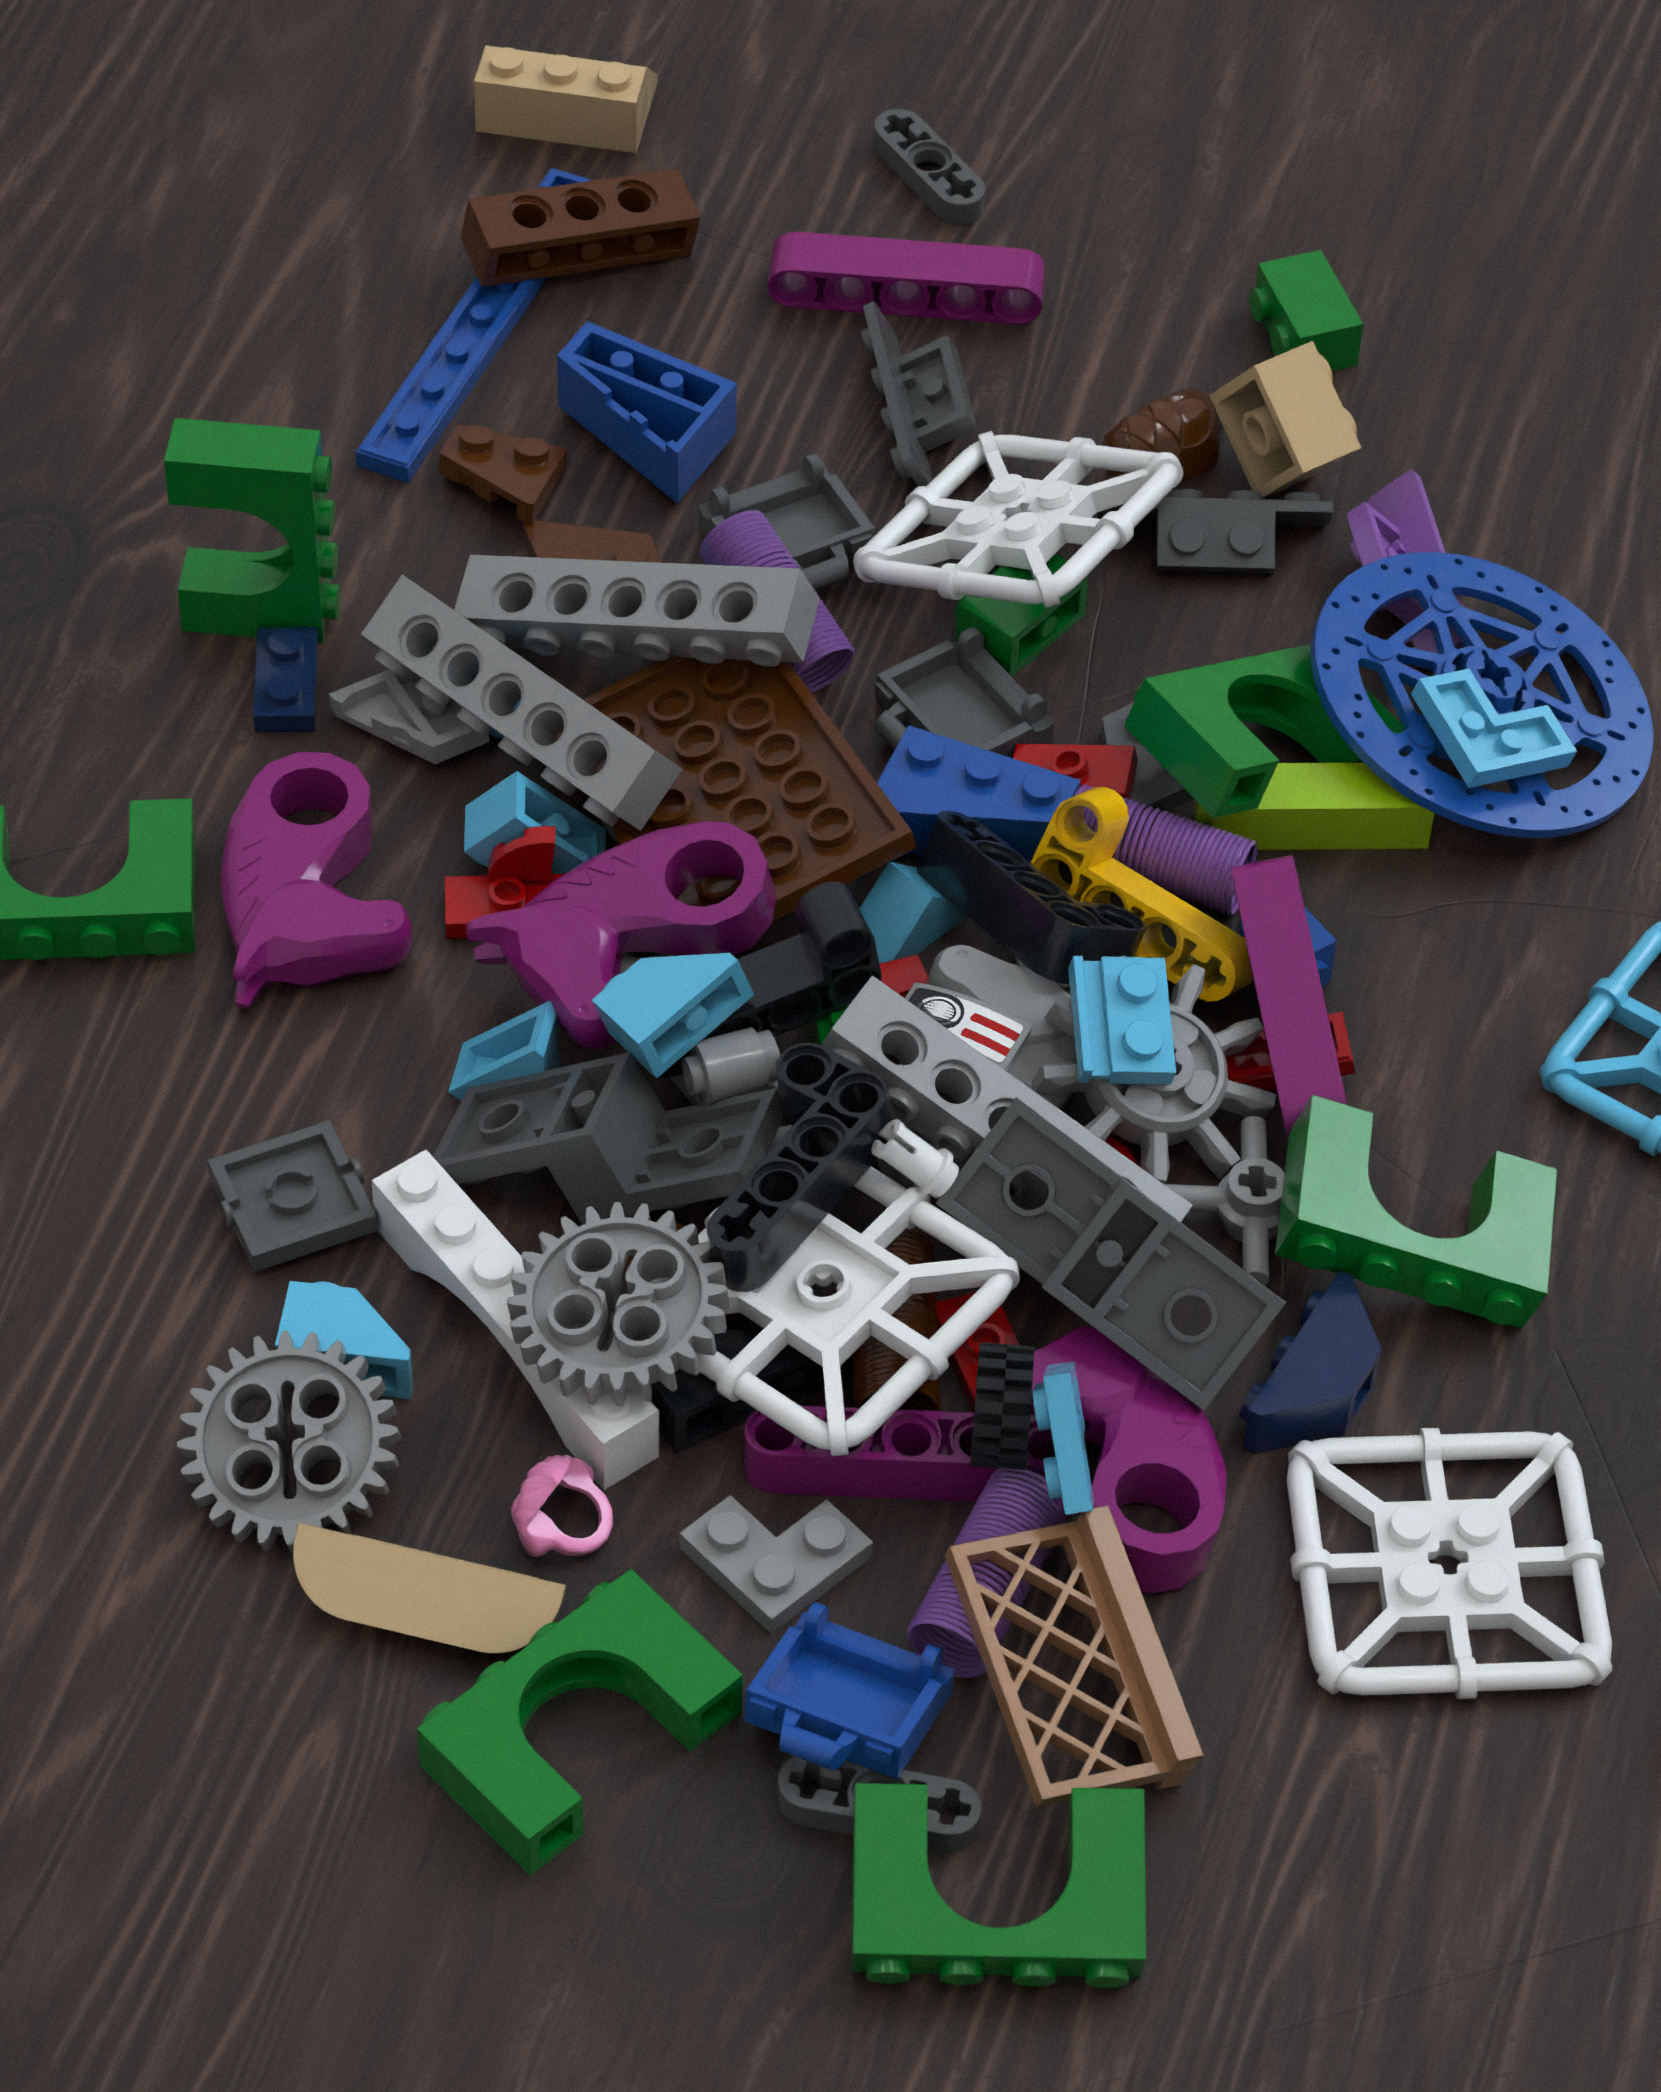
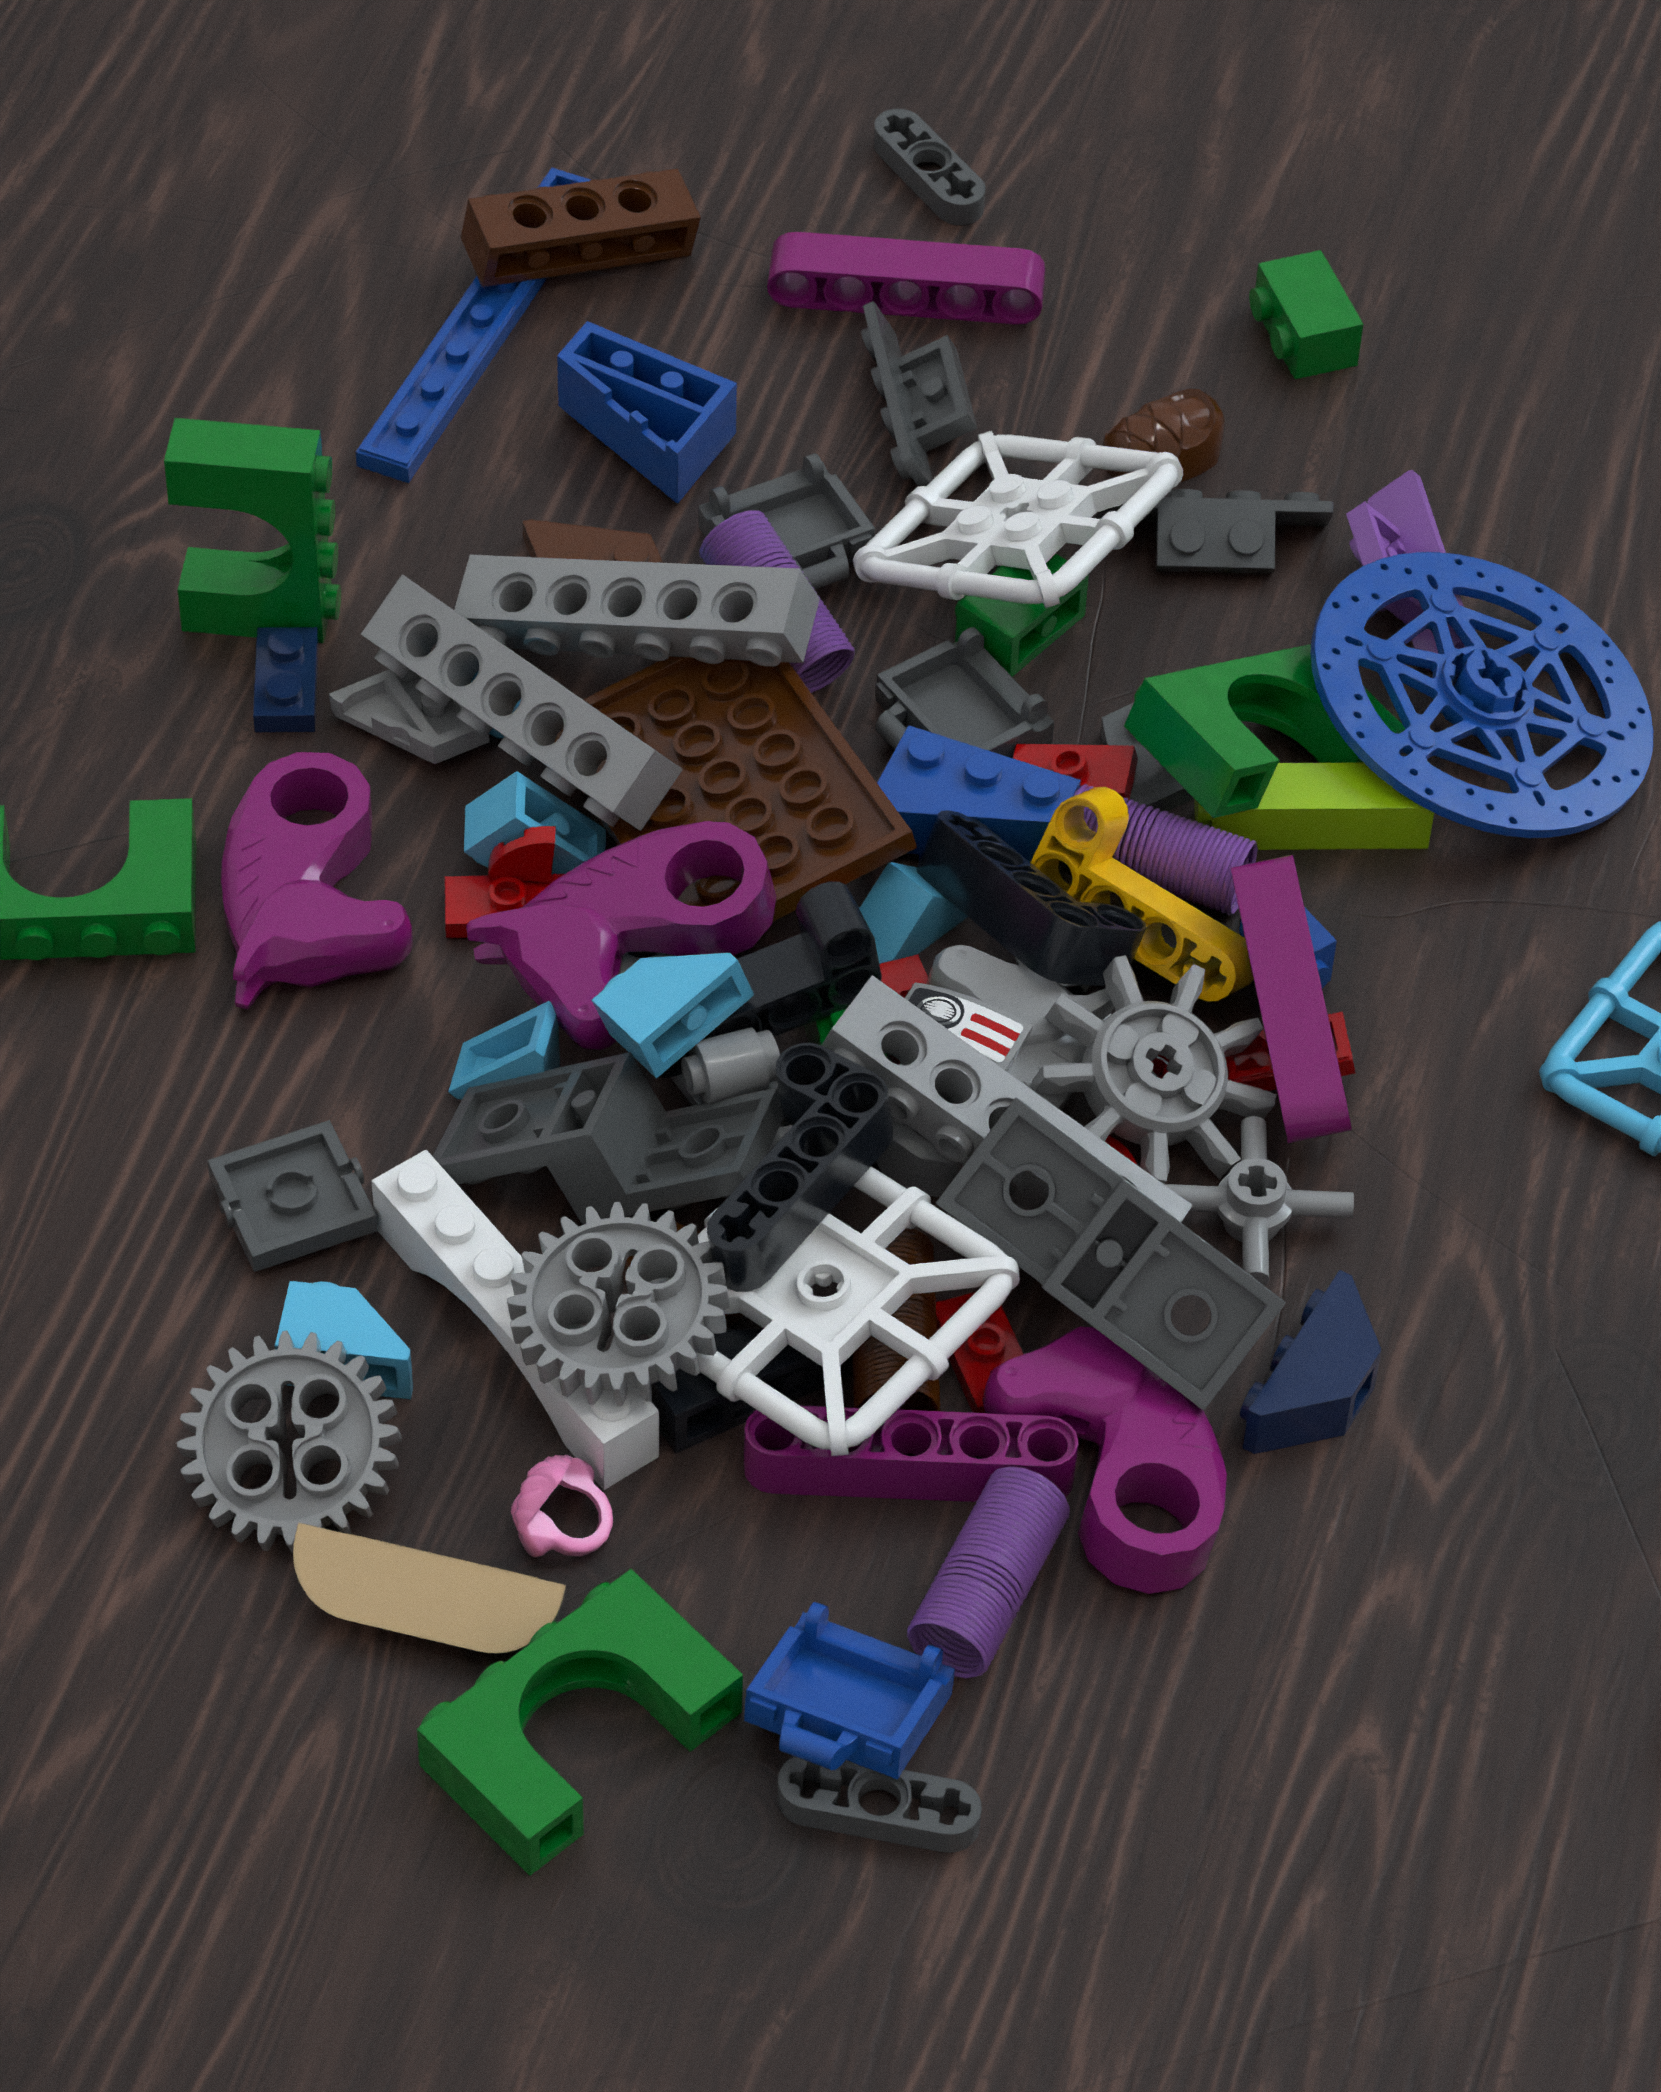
(504, 465): reddish brown wing -> none
(562, 98): tan slope -> none
(770, 1573): light grey plate -> none
(909, 1929): green arch -> none
(916, 1159): white pin -> none
(1002, 1406): black tyre -> none
(1060, 1409): medium azure plate -> none
(1122, 1020): medium azure plate -> none
(1129, 1657): medium nougat fence -> none
(1286, 420): tan brick -> none
(1338, 1223): arch -> none
(1419, 1594): white plate -> none
(1487, 744): medium azure plate -> none

